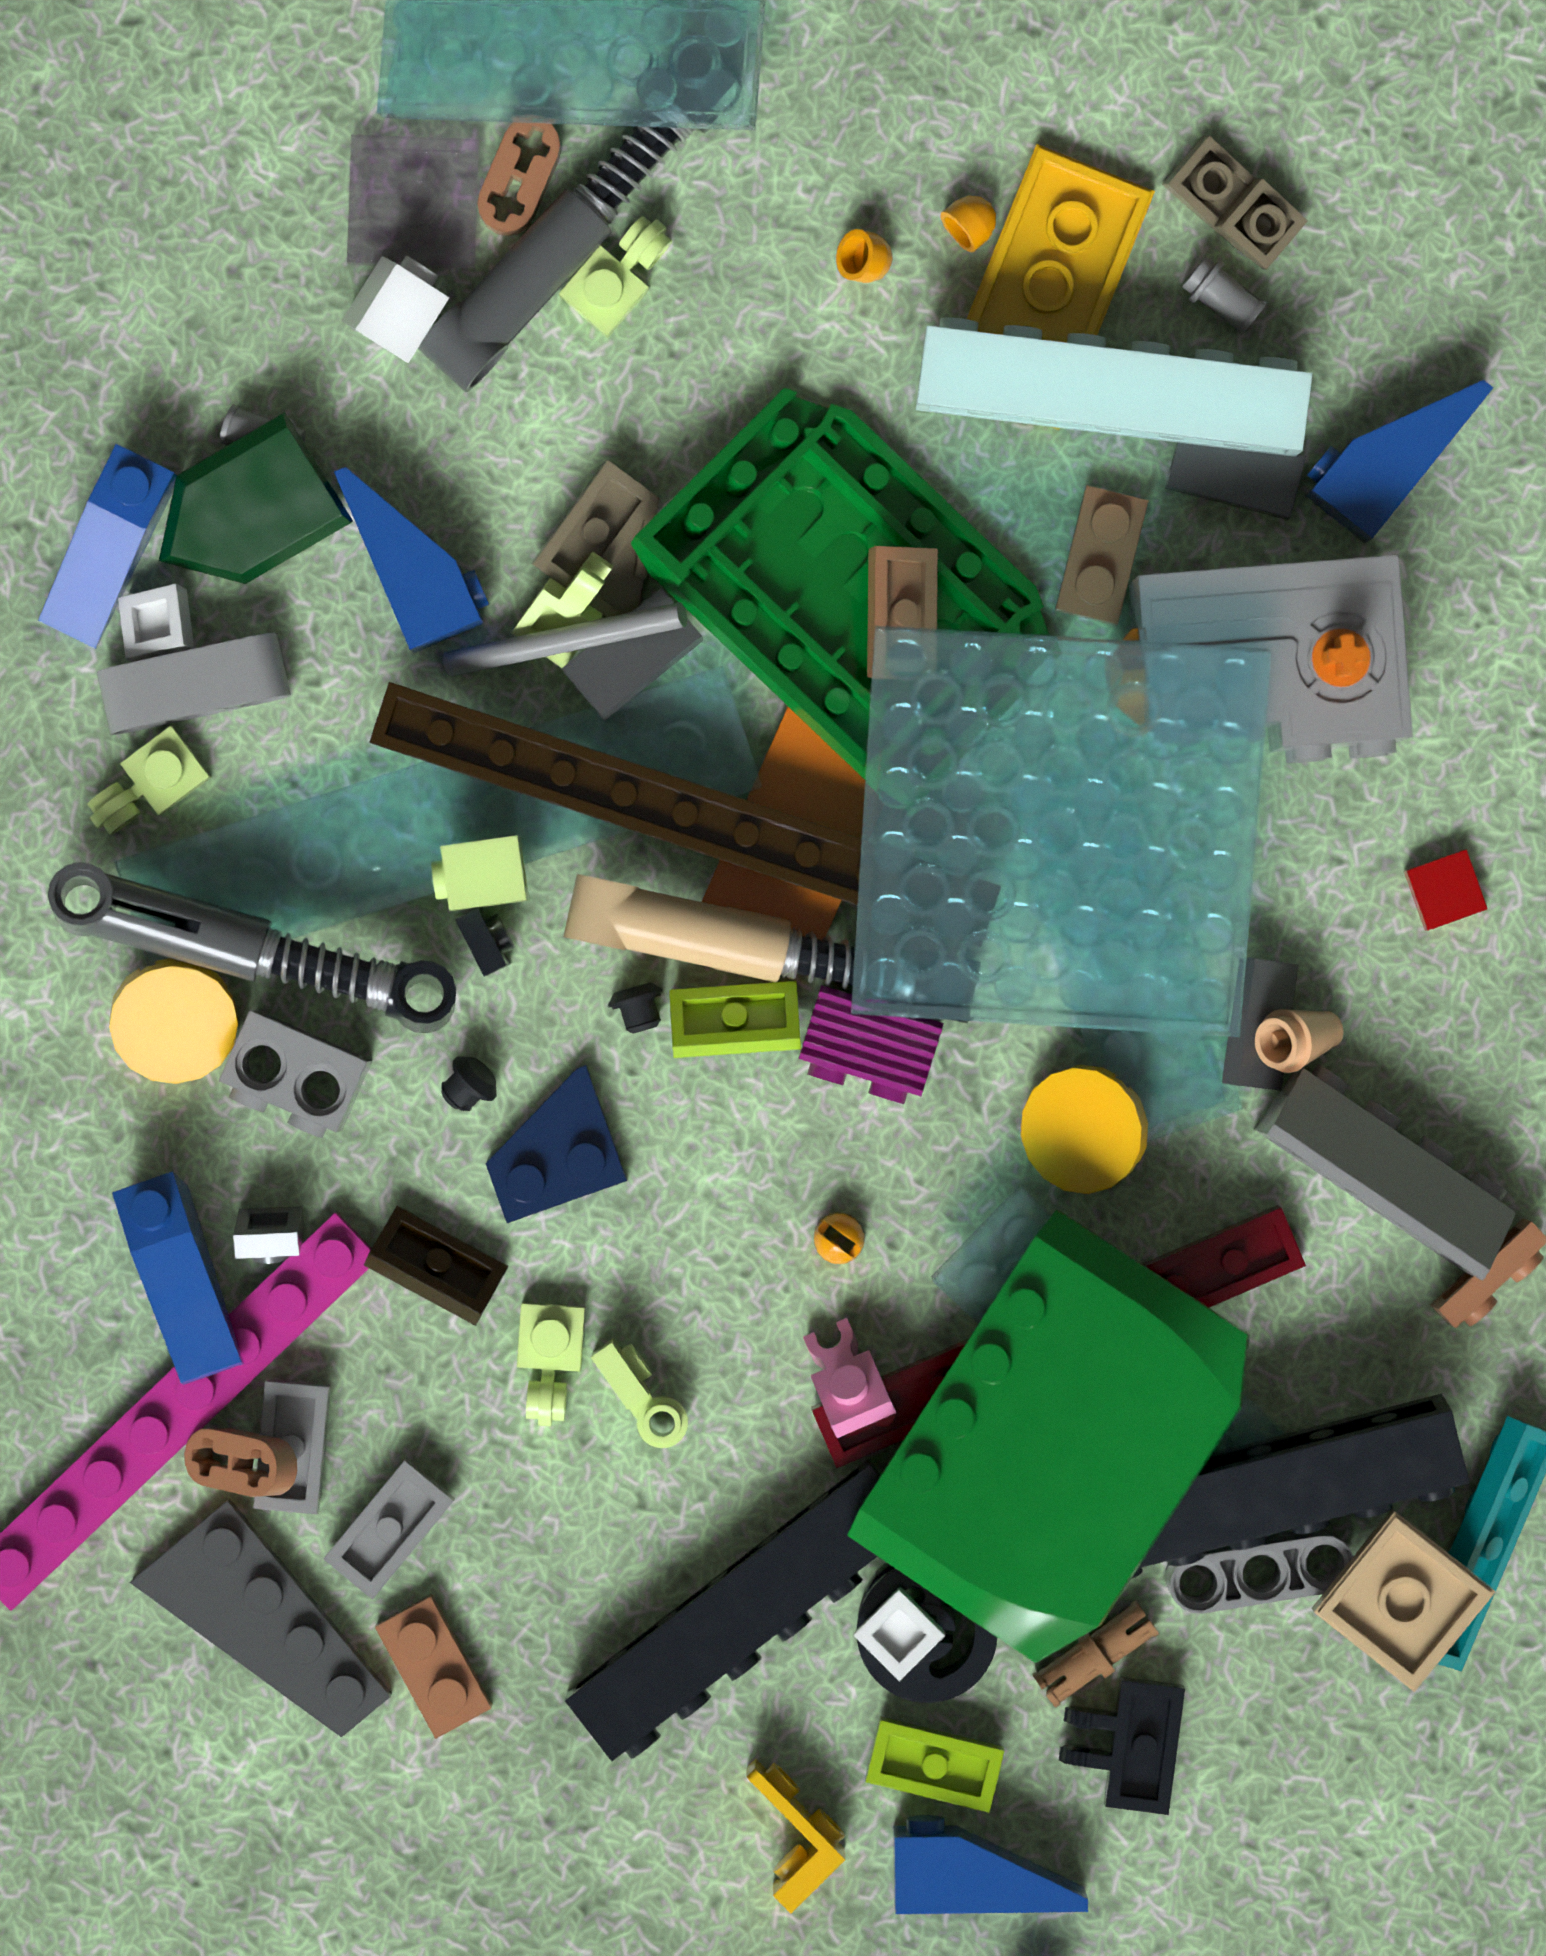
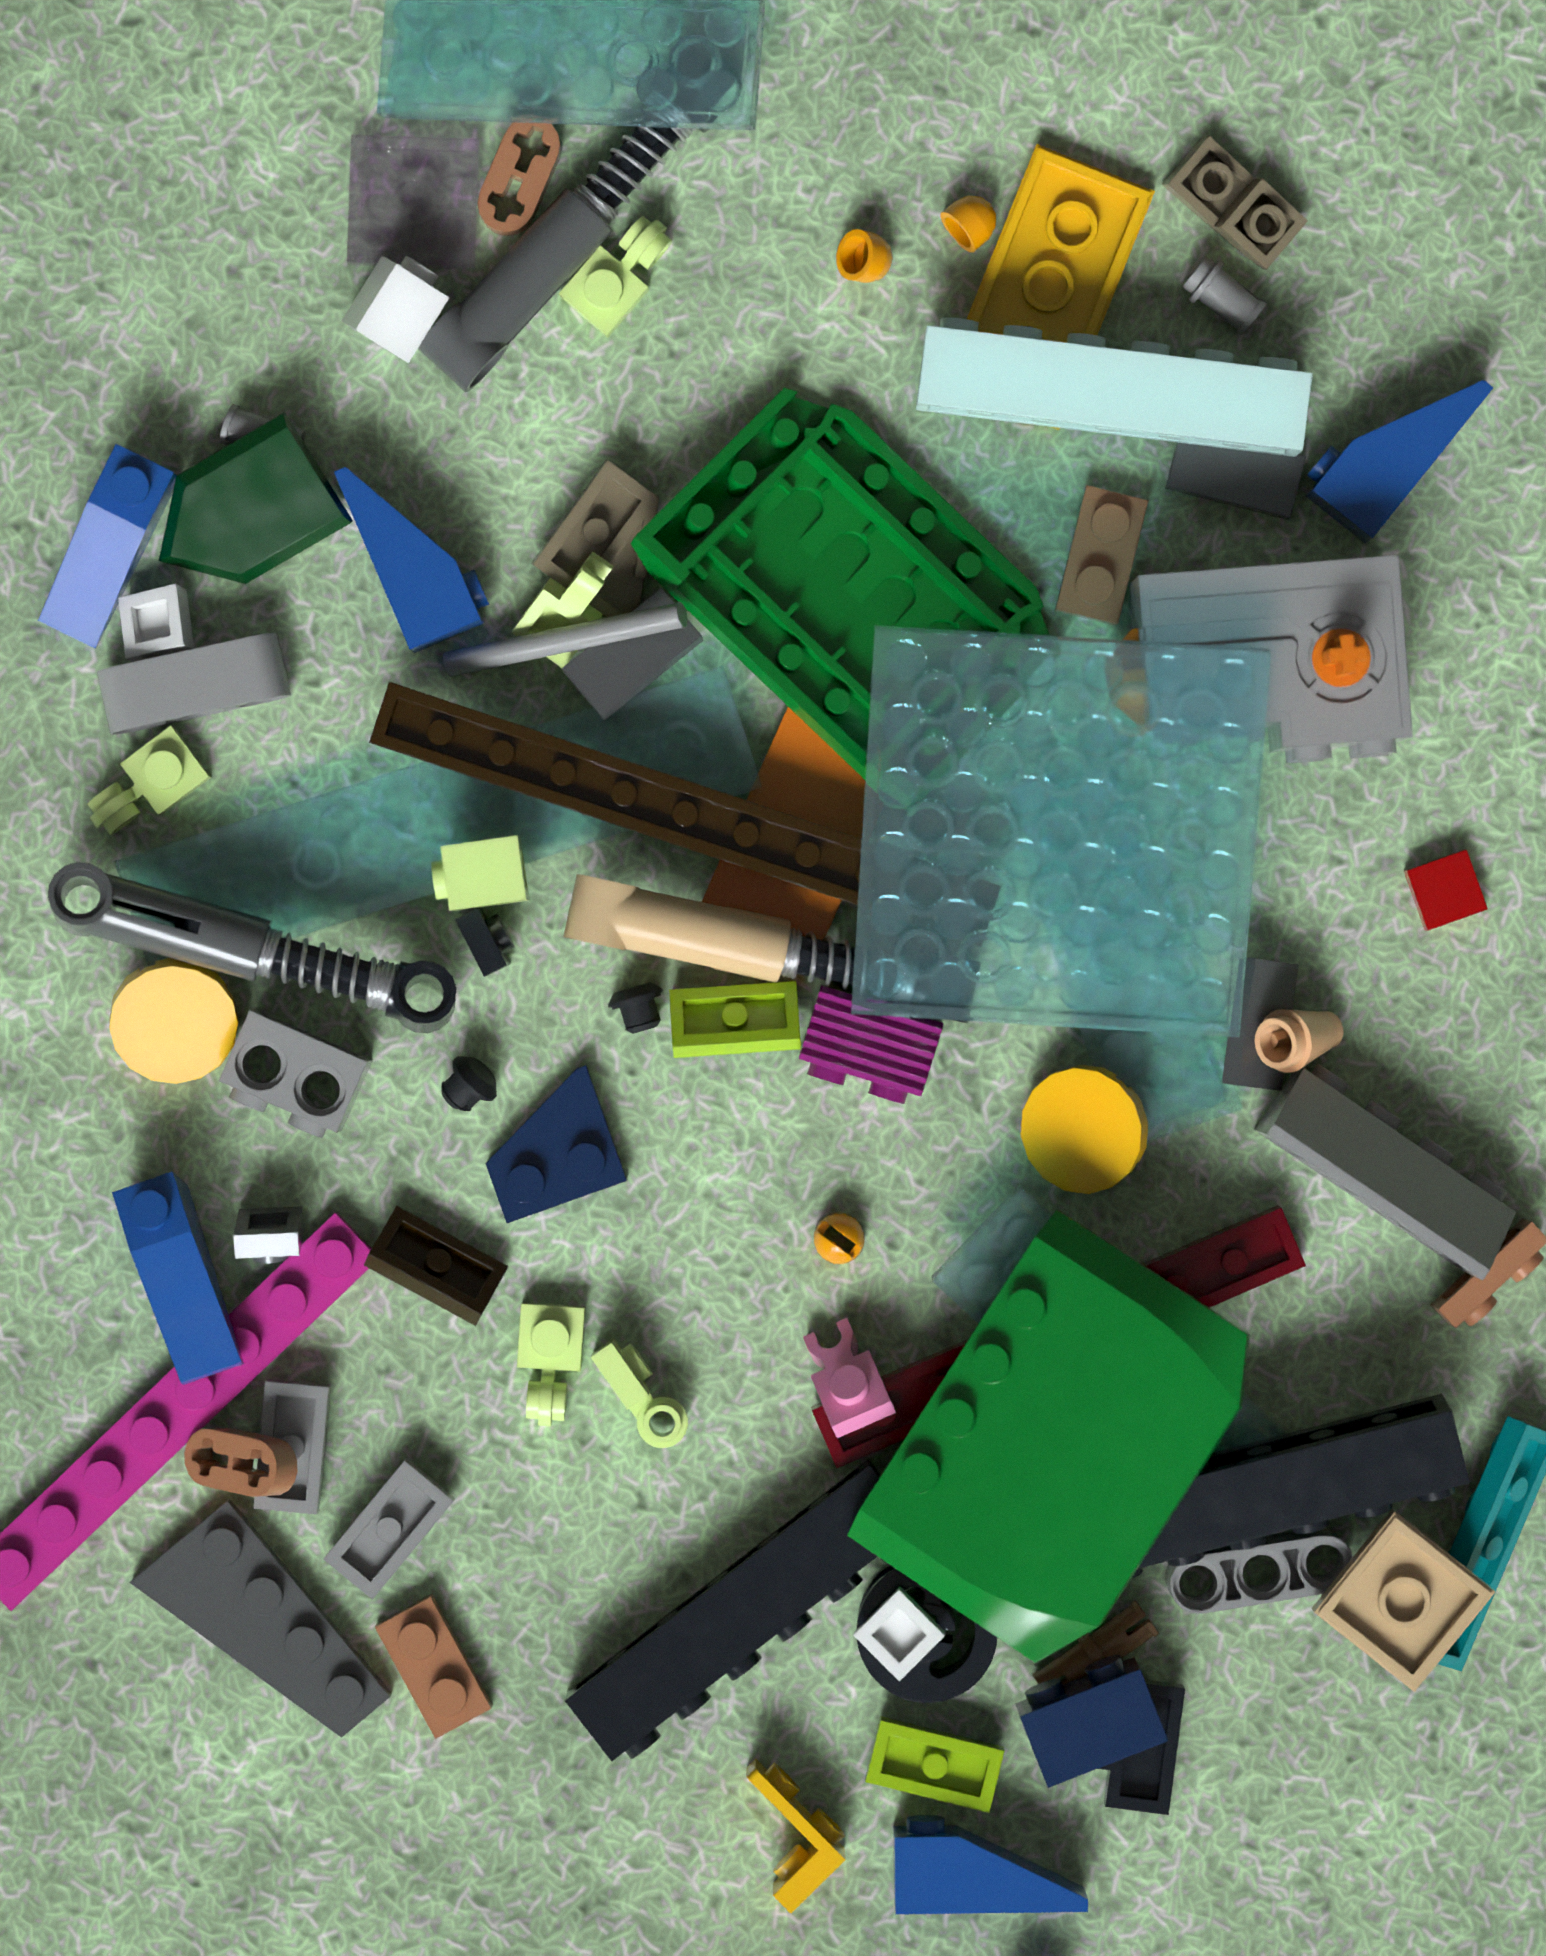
(901, 590): nougat plate -> none
(1090, 1719): none -> dark blue brick

